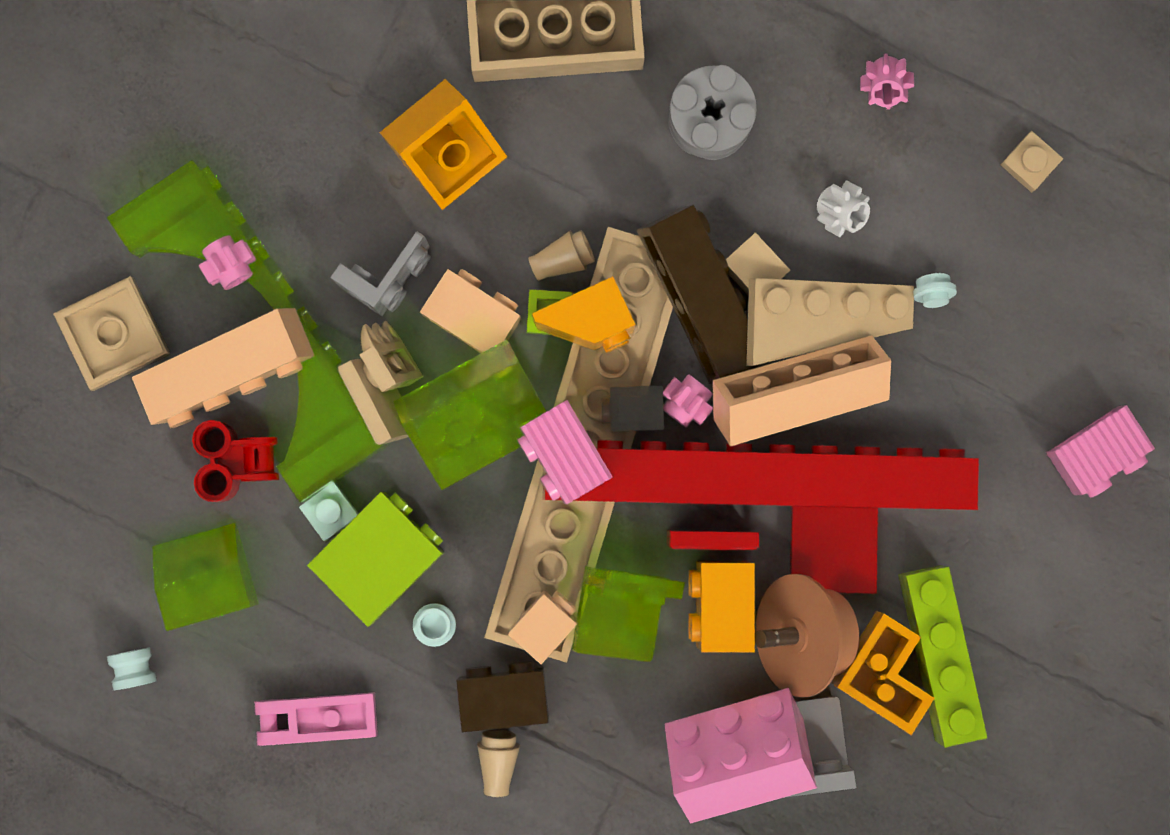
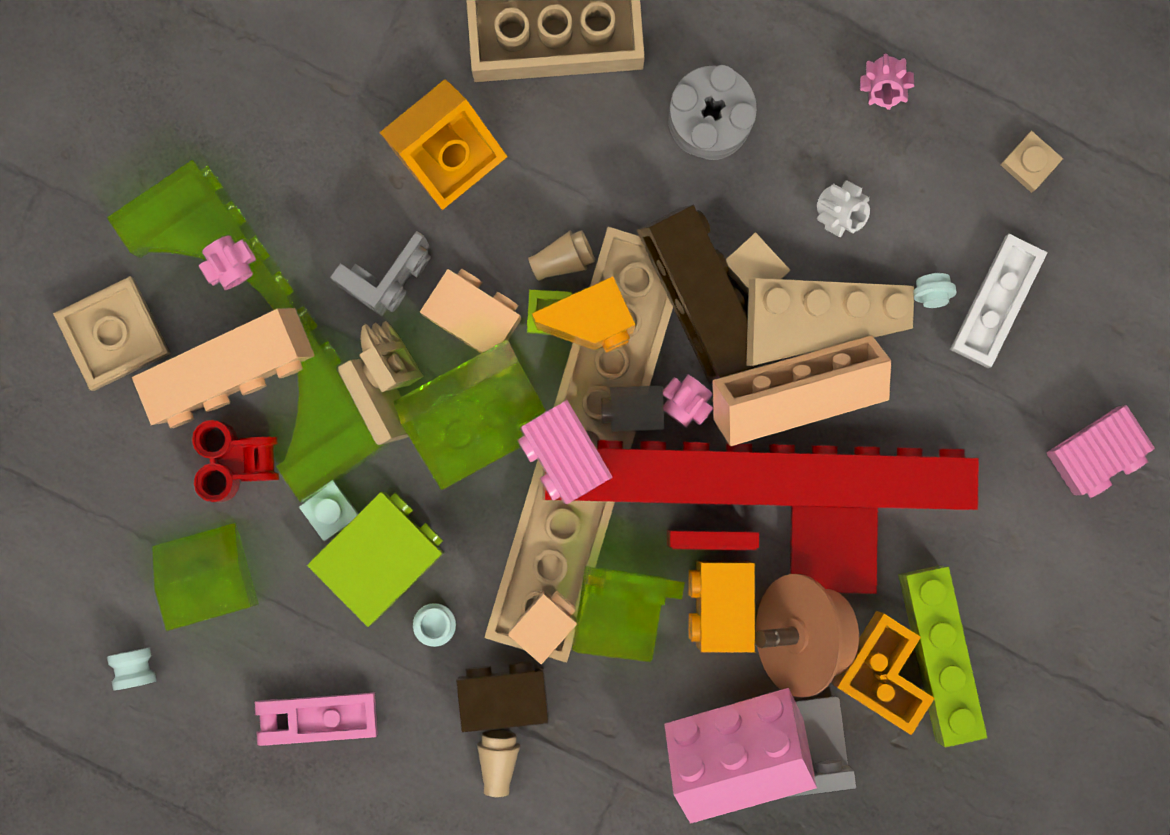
(998, 301): none -> white plate

